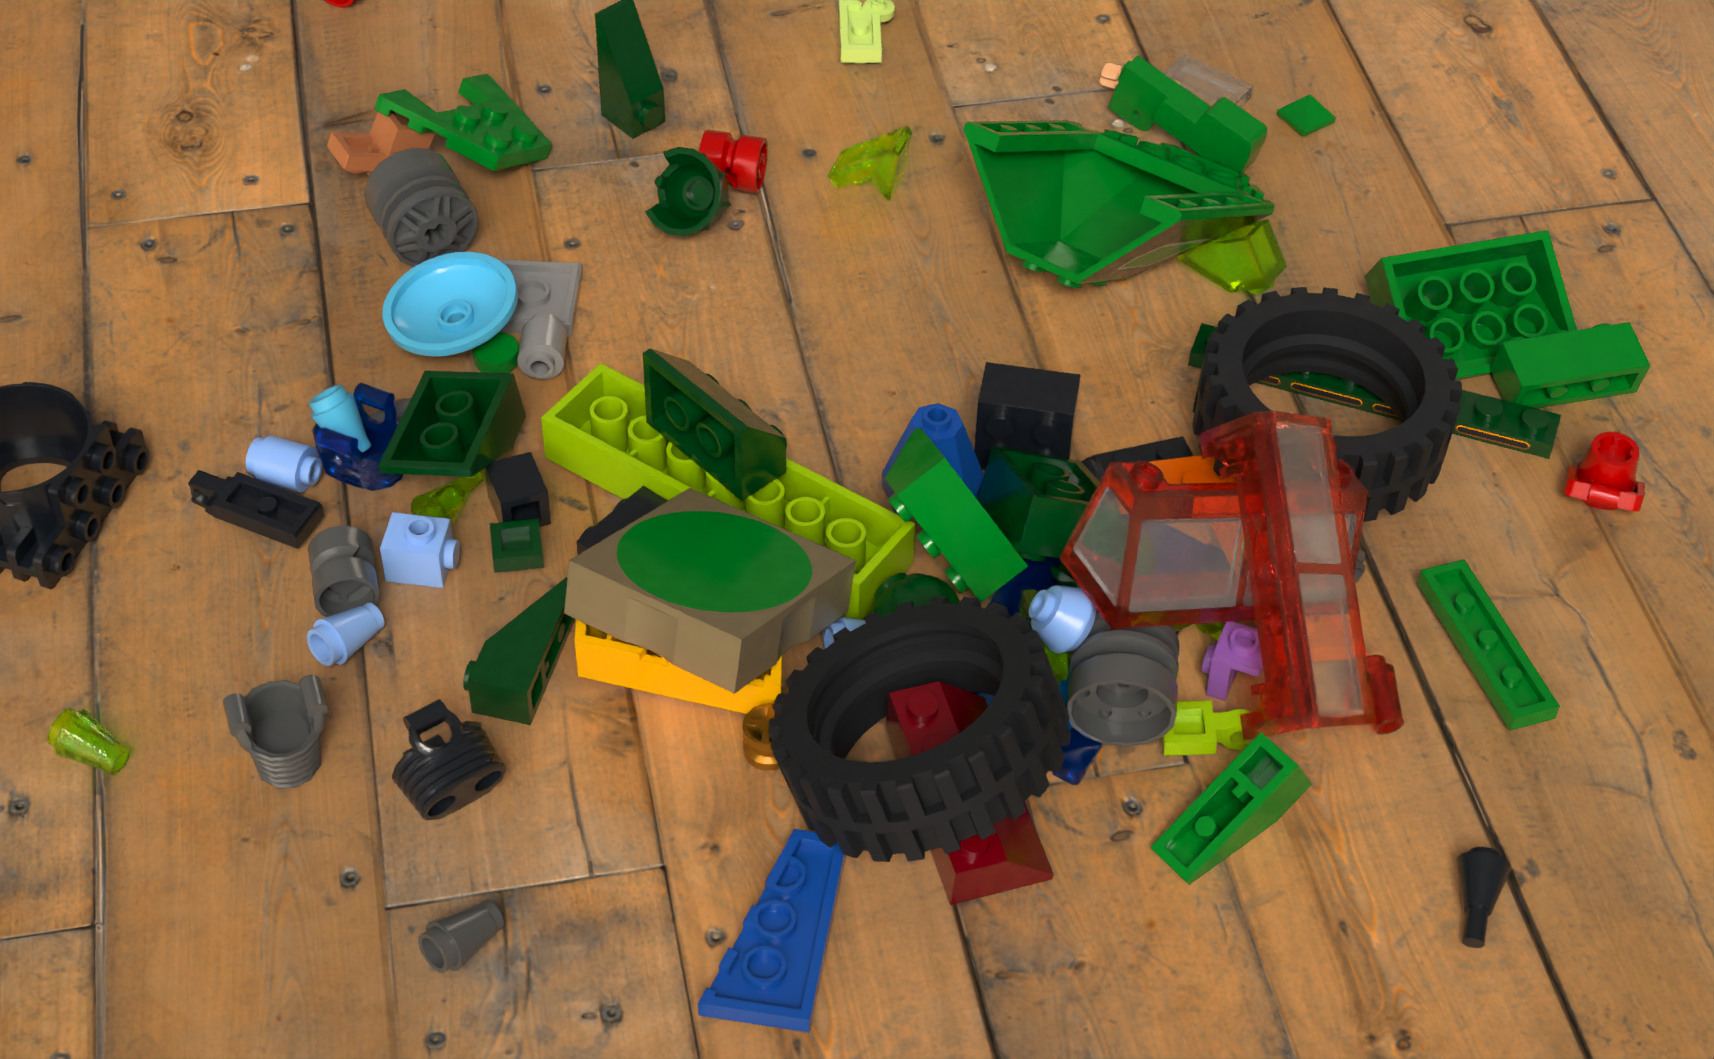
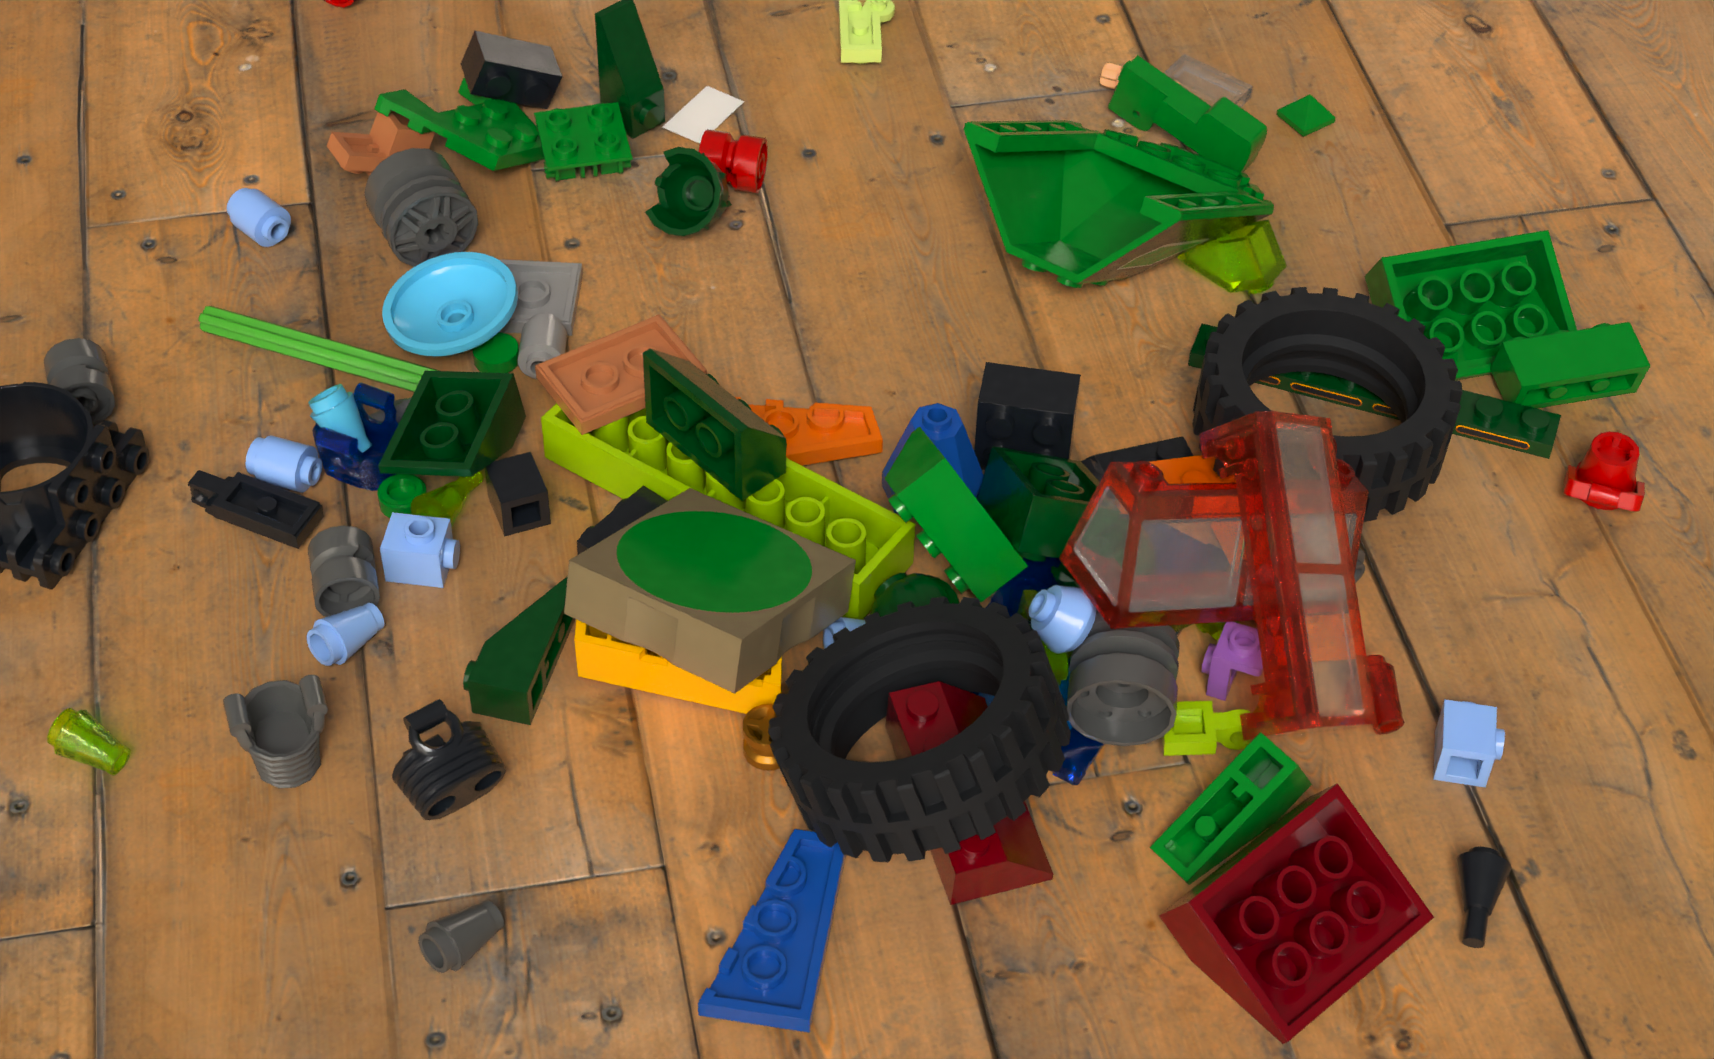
(83, 371): none -> dark grey wheel
(258, 216): none -> light blue brick
(312, 348): none -> bright green axle
(398, 492): none -> green tile
(511, 70): none -> black brick
(516, 545): dark green plate -> none
(583, 139): none -> green hinge
(607, 375): none -> nougat tile
(703, 112): none -> white sticker
(823, 430): none -> orange wing
(877, 158): clear neon green slope -> none
(1299, 914): none -> dark red slope
(1466, 743): none -> light blue brick
(1488, 645): green plate -> none

